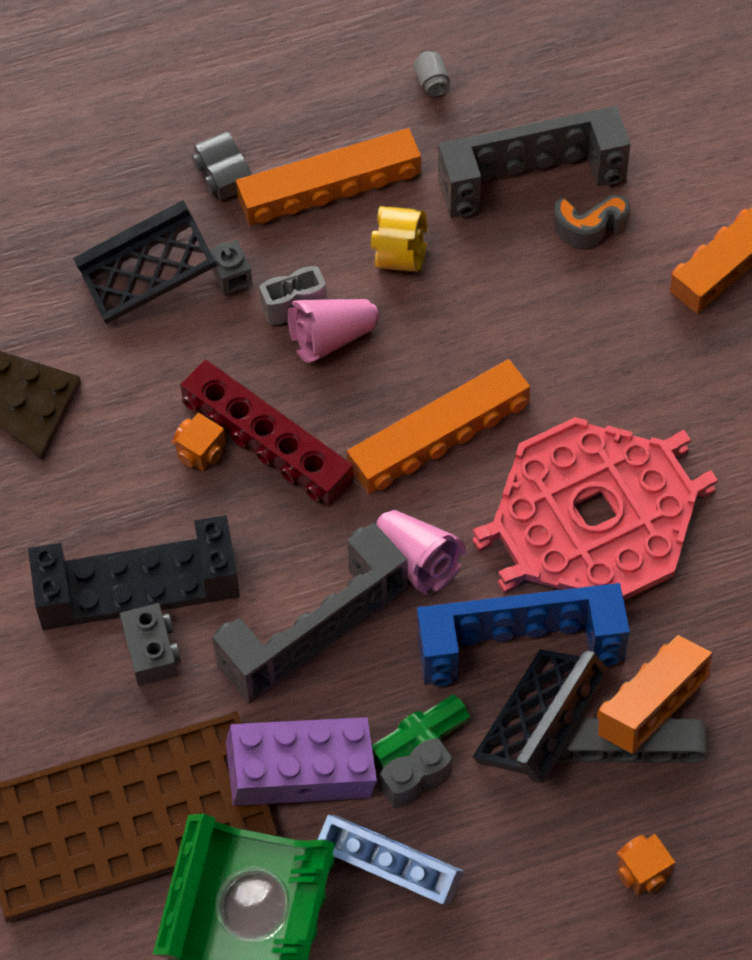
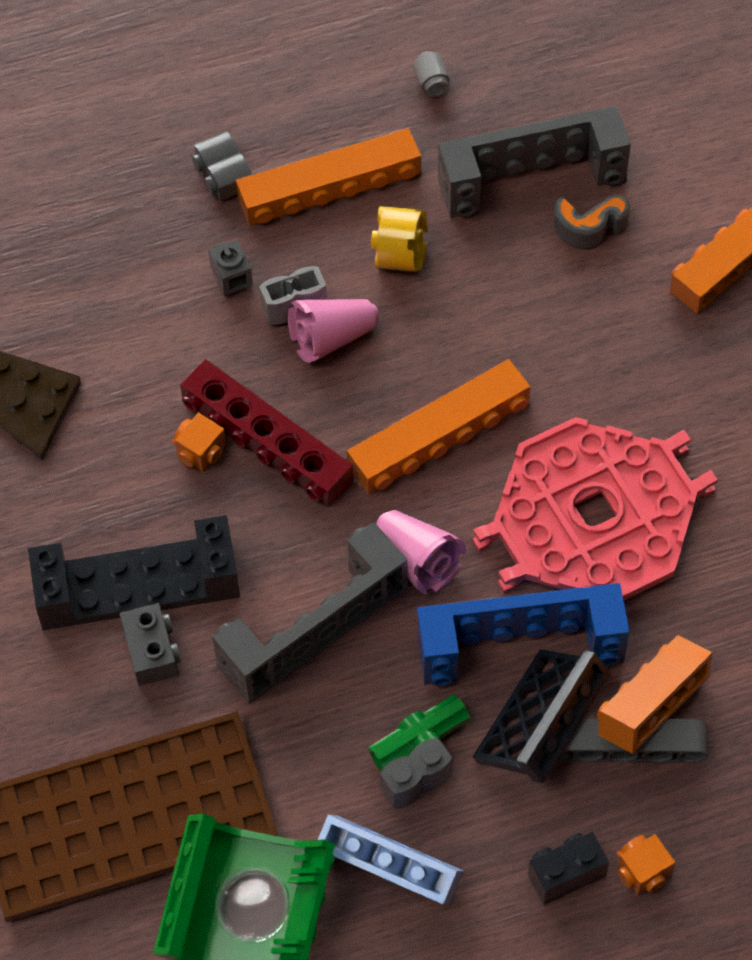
(136, 244): black fence -> none
(300, 761): medium lavender brick -> none
(567, 867): none -> black brick

